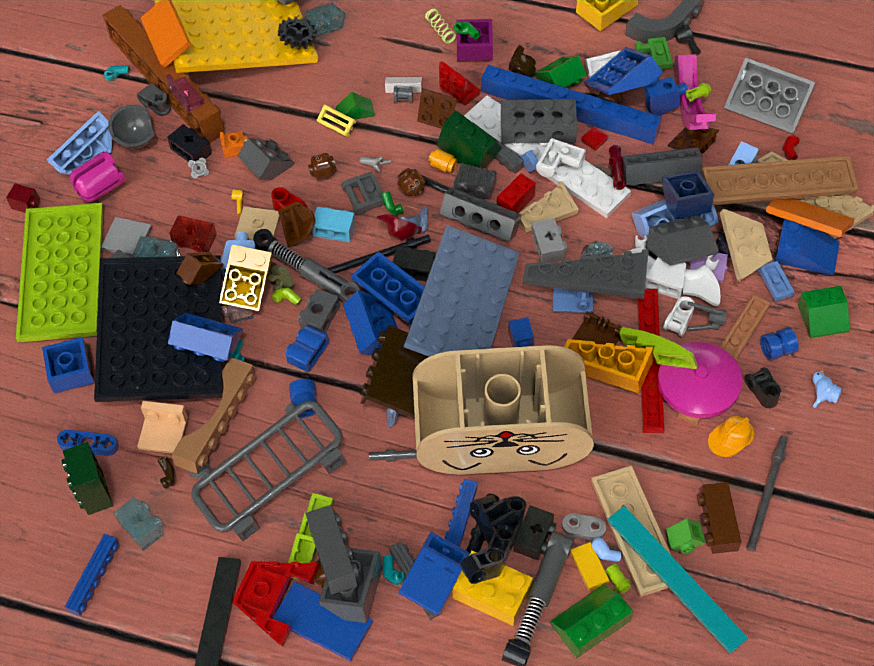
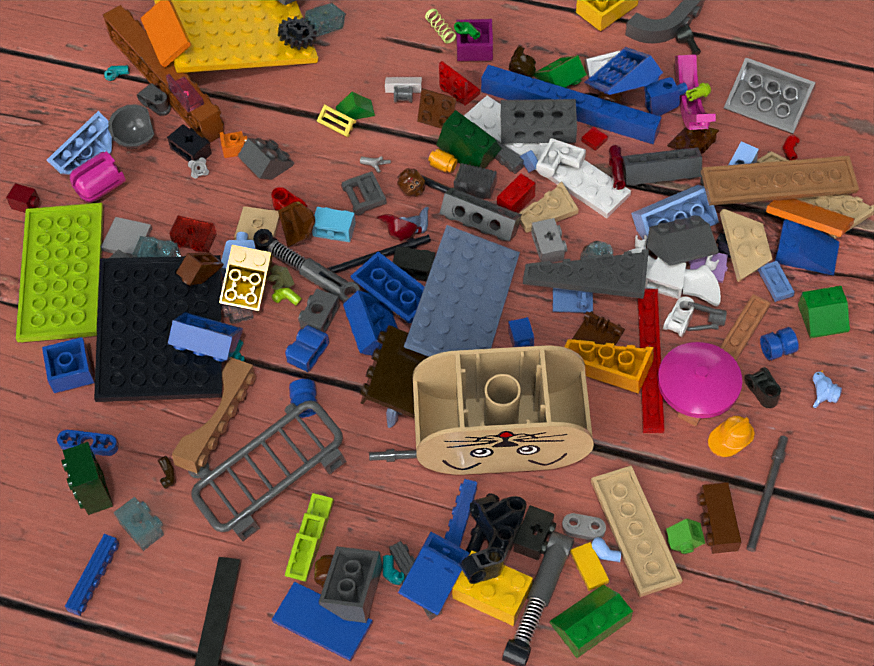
(162, 426): light nougat bracket -> none
(238, 196): yellow hand -> none
(263, 590): red wing -> none
(322, 166): reddish brown head -> none
(331, 549): dark grey brick -> none
(390, 206): green arm -> none
(618, 579): lime pin -> none
(658, 50): bright green plate -> none
(664, 351): lime slope -> none
(678, 580): teal tile -> none
(687, 194): dark blue slope -> none

